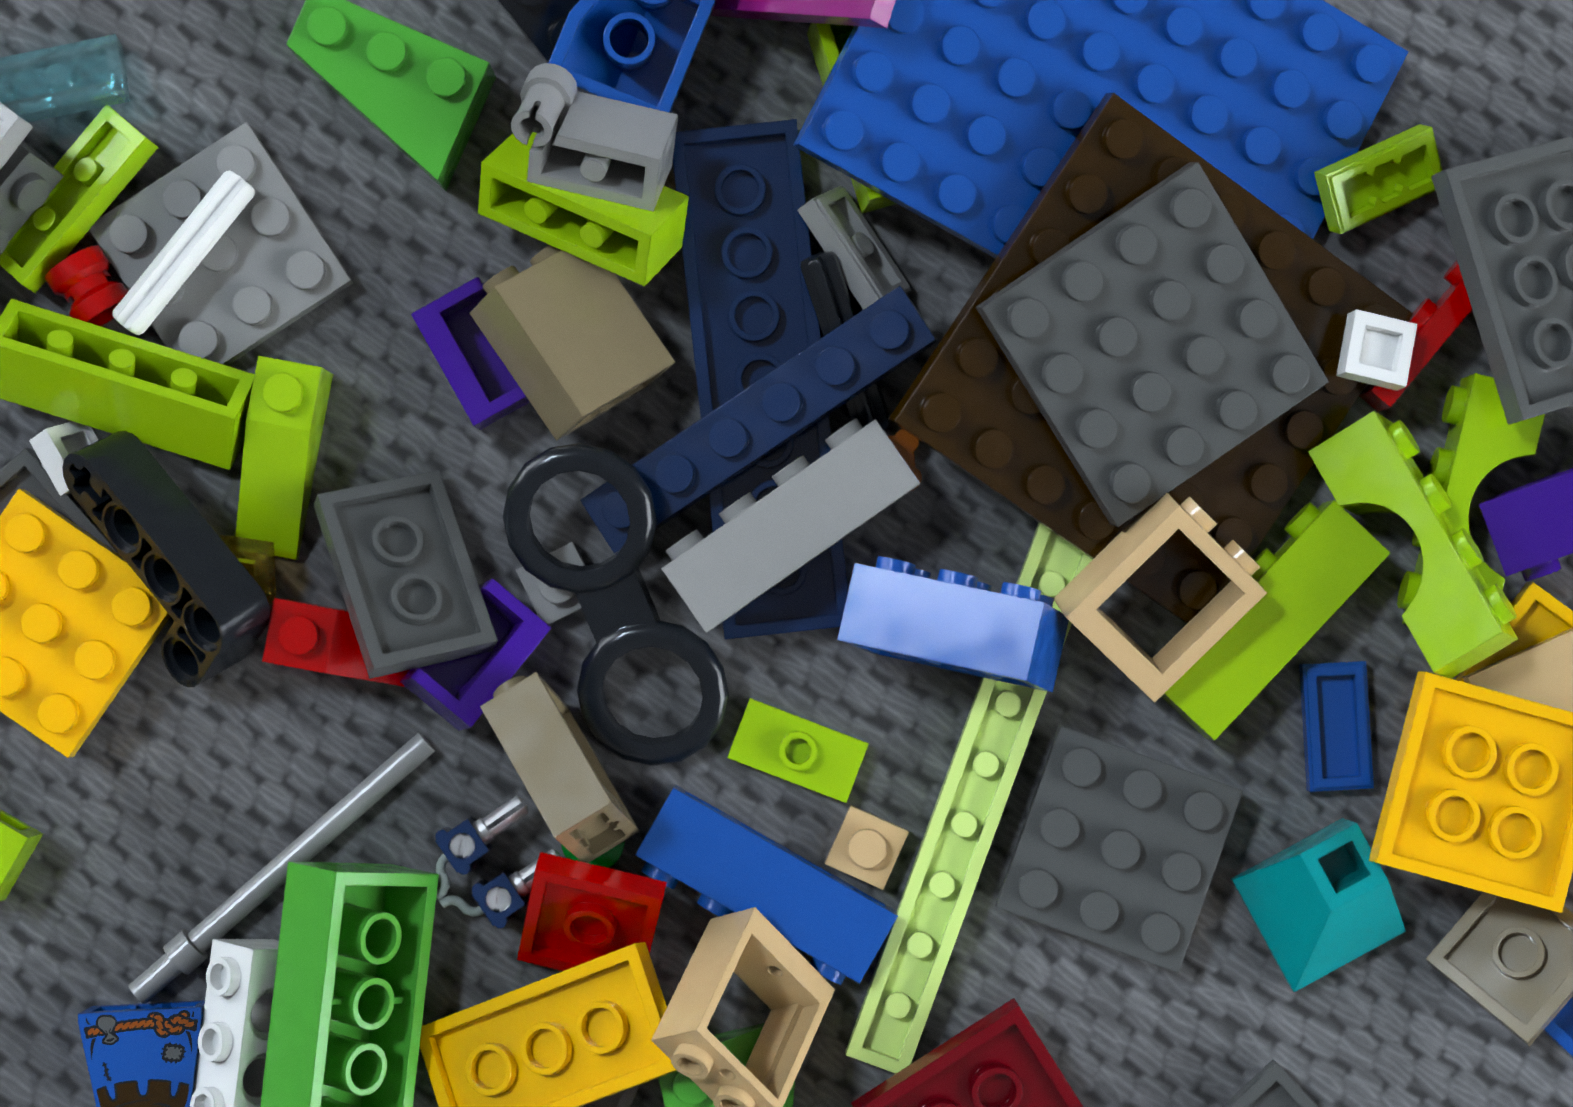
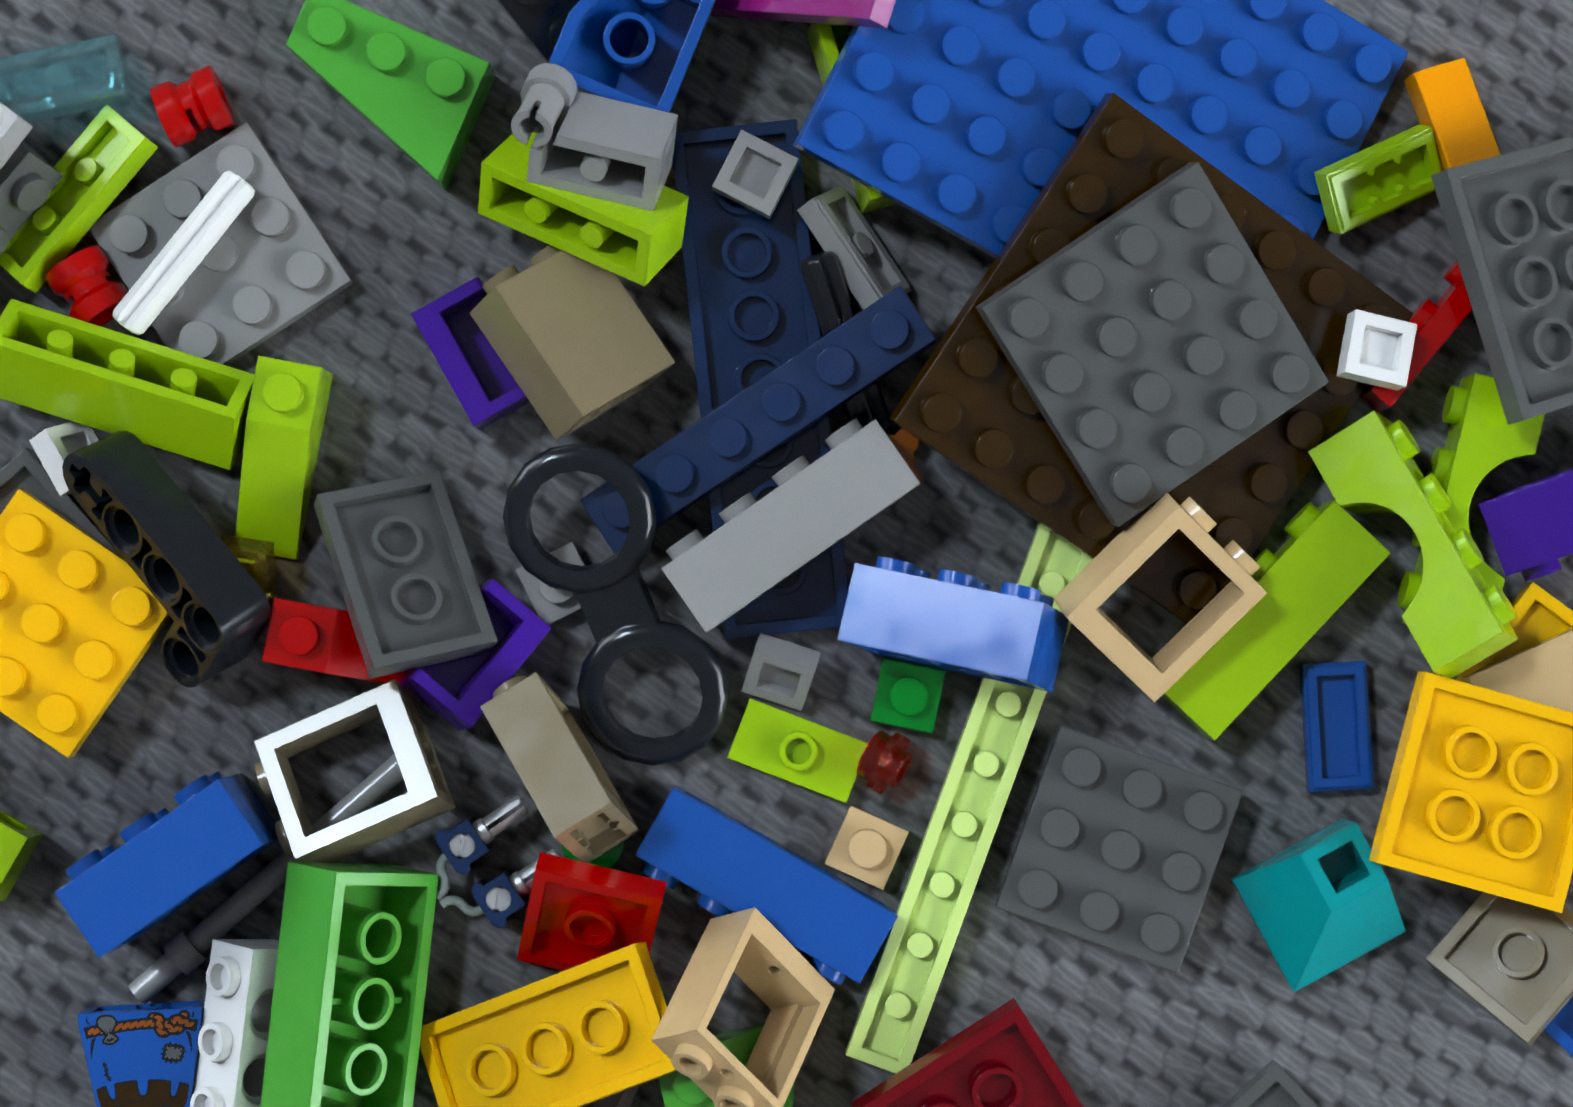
(166, 861): none -> blue brick
(192, 106): none -> red wheel
(426, 785): none -> window
(755, 174): none -> light grey plate
(781, 671): none -> light grey plate
(885, 761): none -> clear red plate
(907, 695): none -> green plate
(1451, 105): none -> light orange slope

